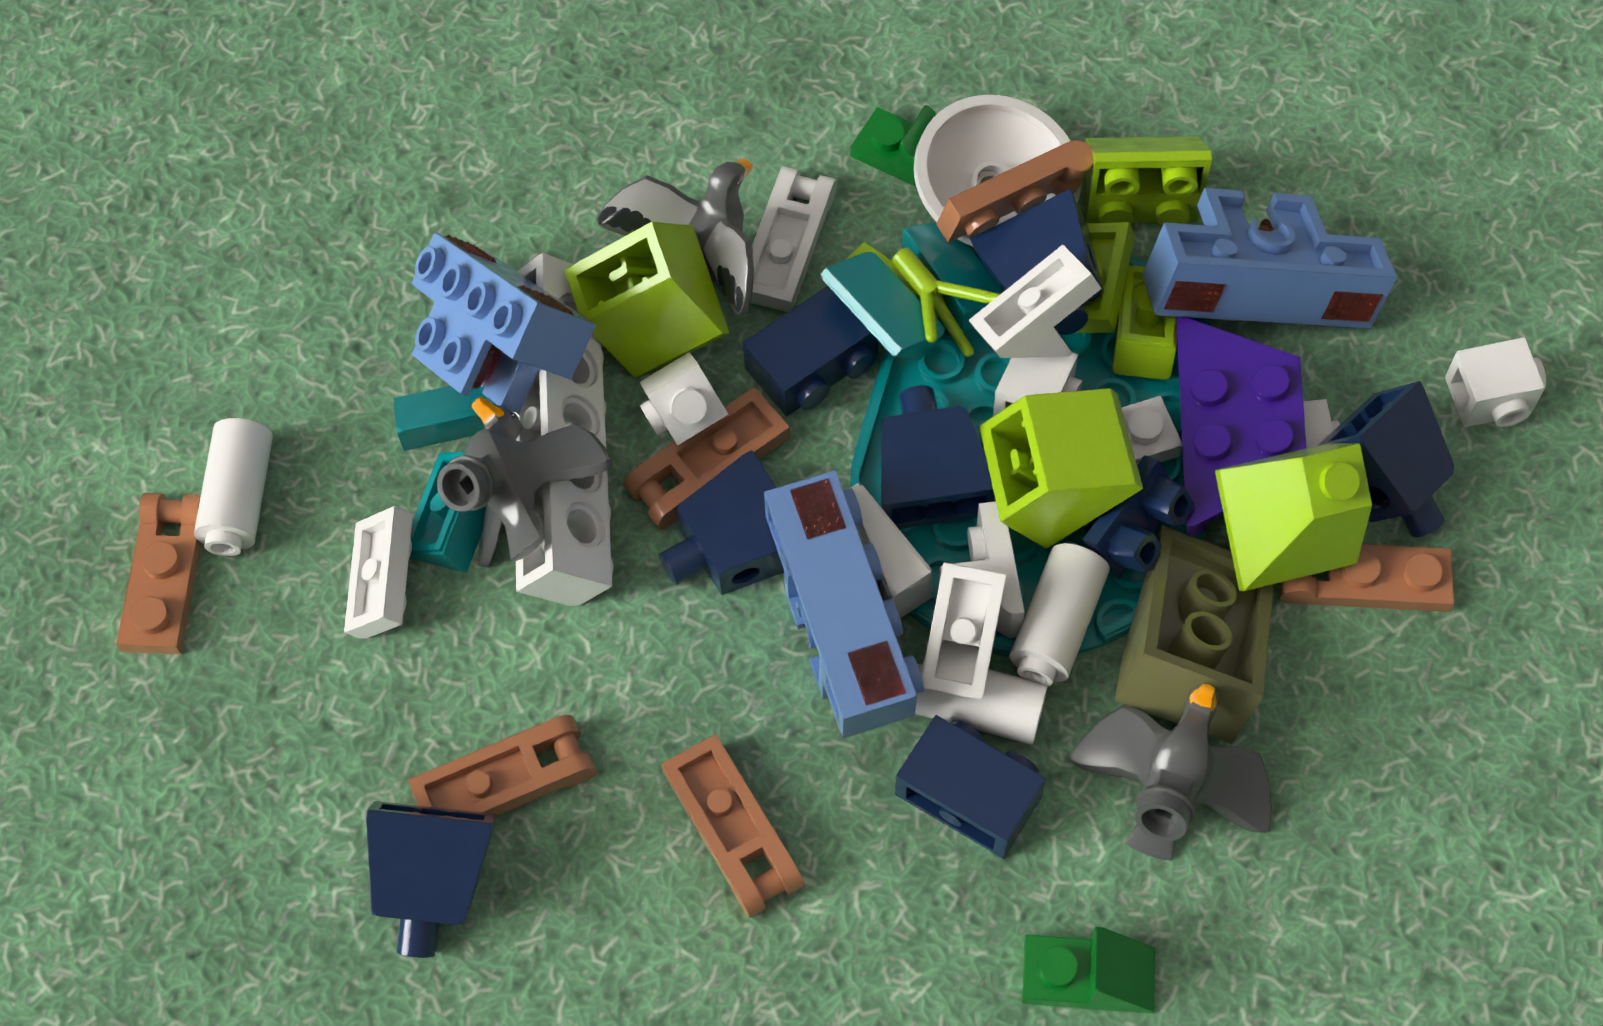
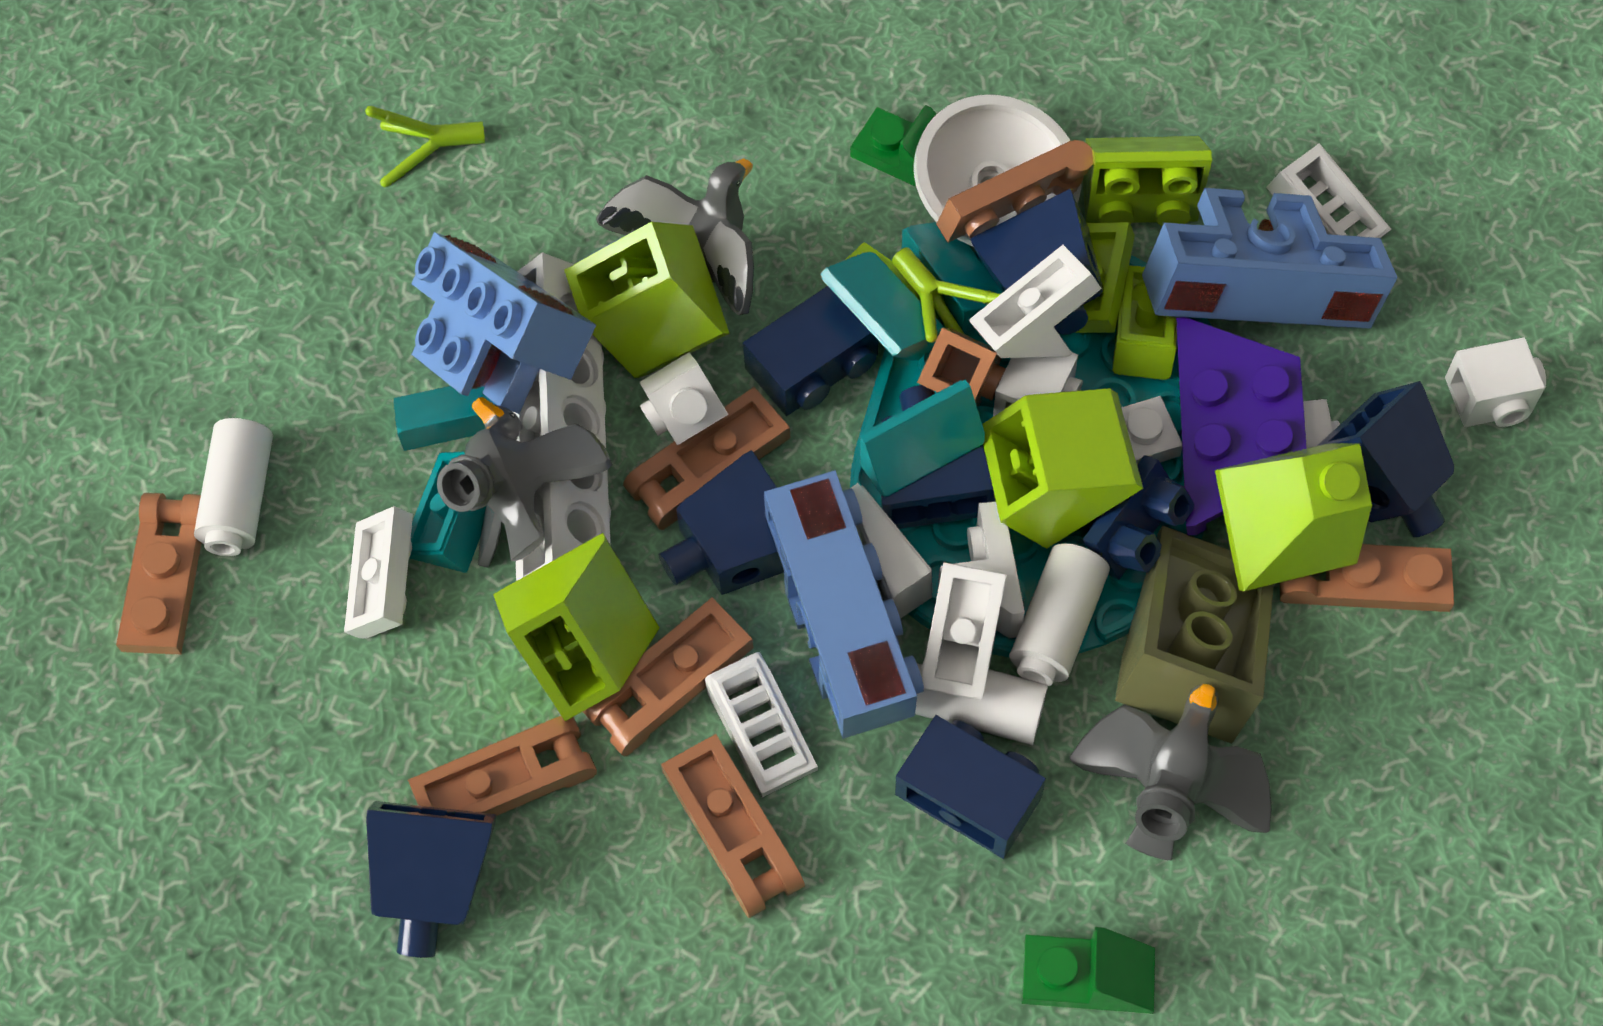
(439, 136): none -> lime plant
(578, 625): none -> lime slope
(672, 674): none -> nougat plate
(742, 675): none -> white slope
(789, 237): white plate -> none
(921, 439): none -> teal slope
(962, 358): none -> nougat brick
(1329, 178): none -> white slope

